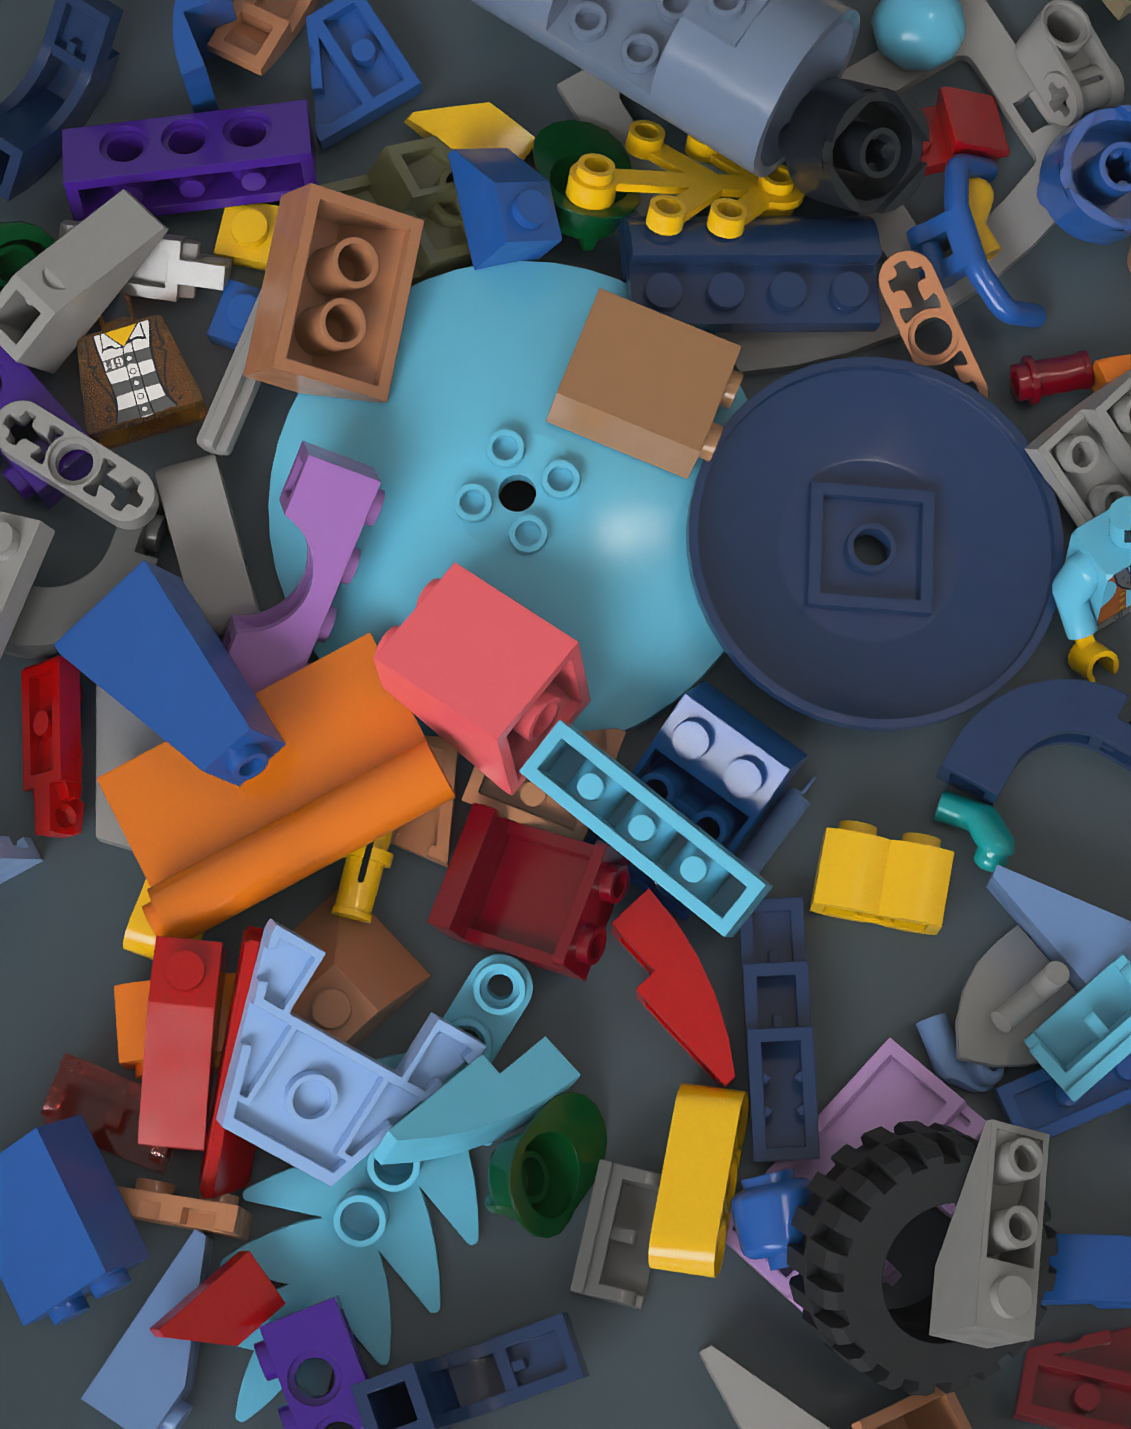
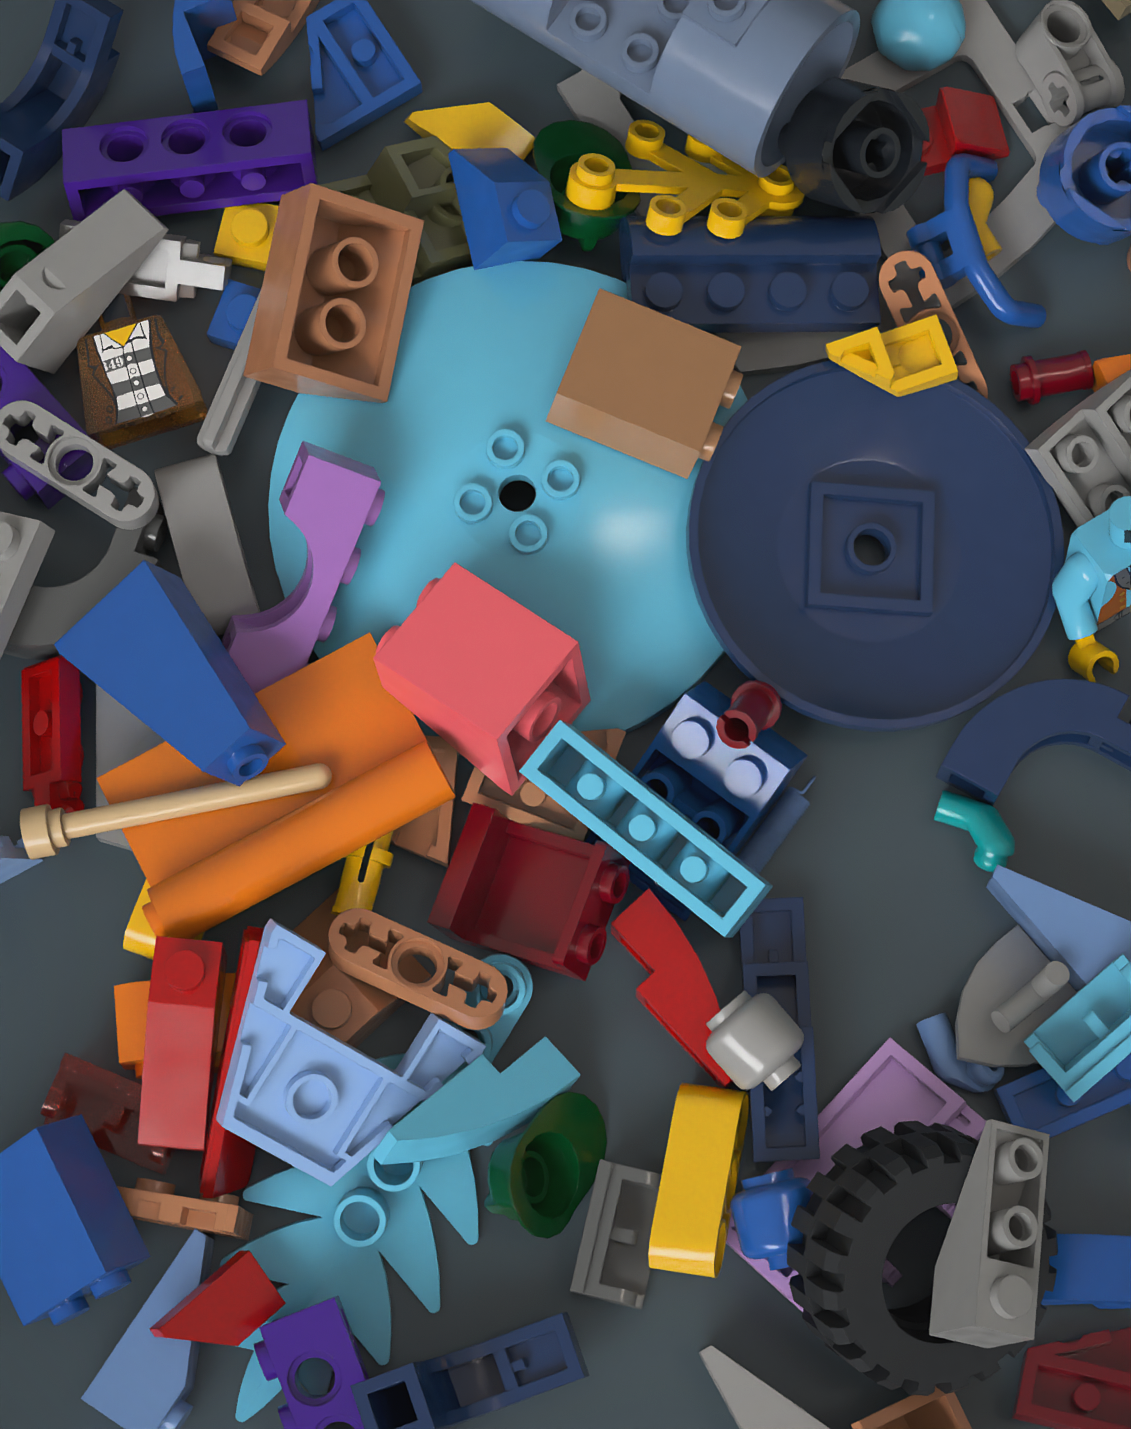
(49, 829): none -> tan piece
(366, 962): none -> nougat beam
(752, 709): none -> dark red pin
(755, 1041): none -> light grey head
(882, 878): yellow brick -> none
(898, 359): none -> yellow slope

